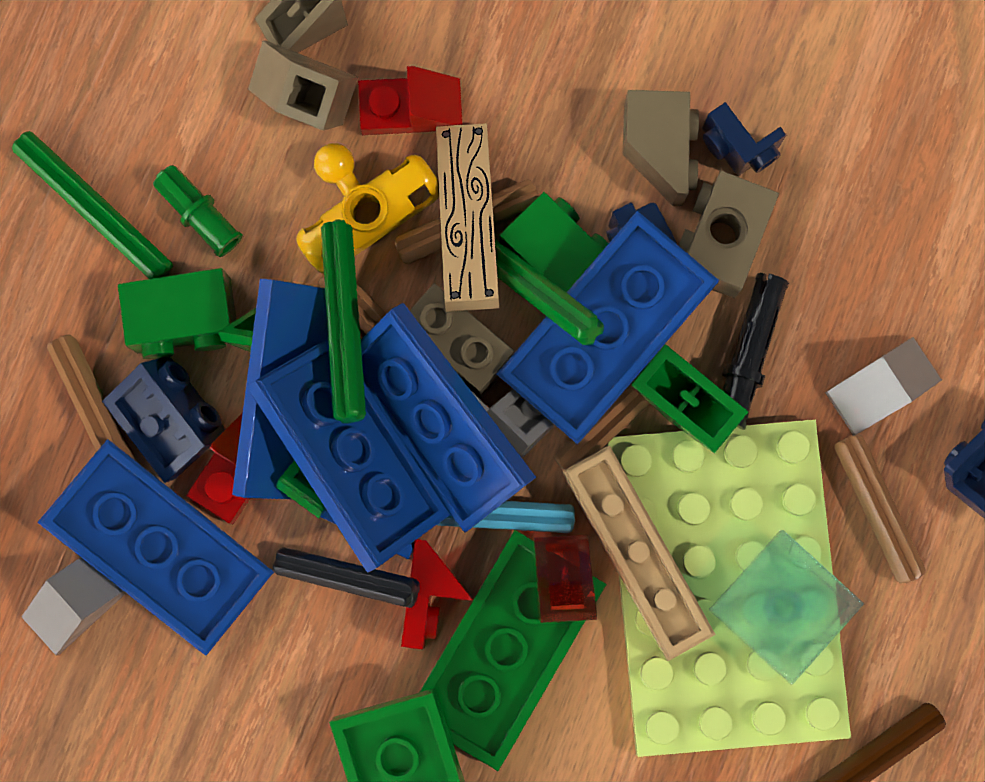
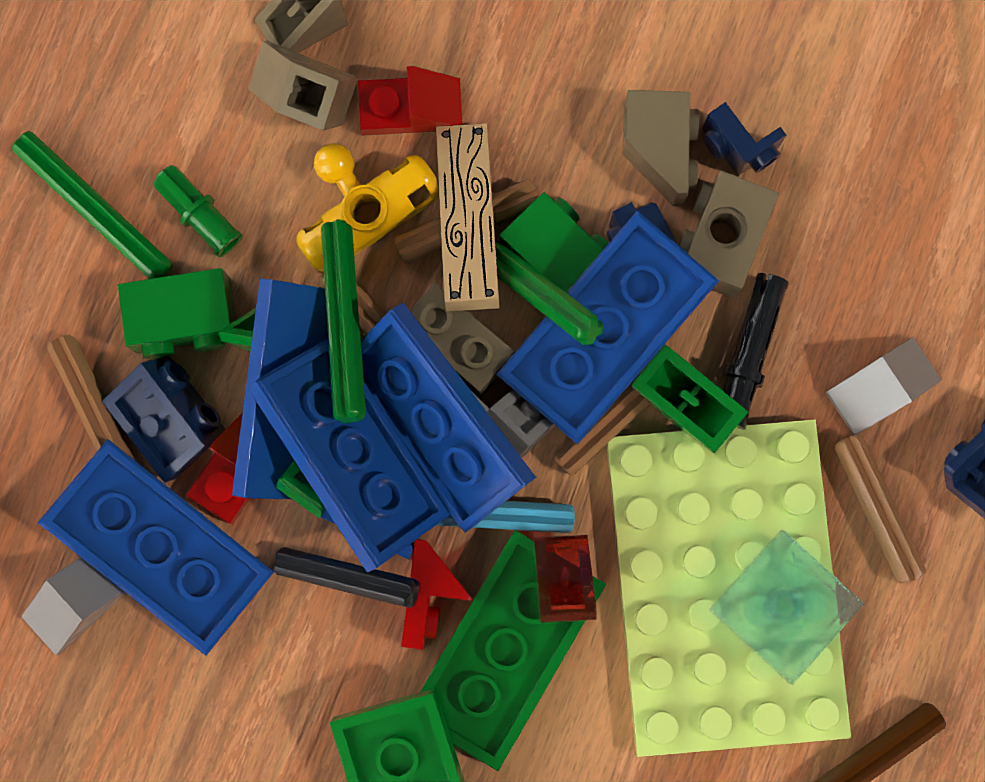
(638, 553): tan tile -> none

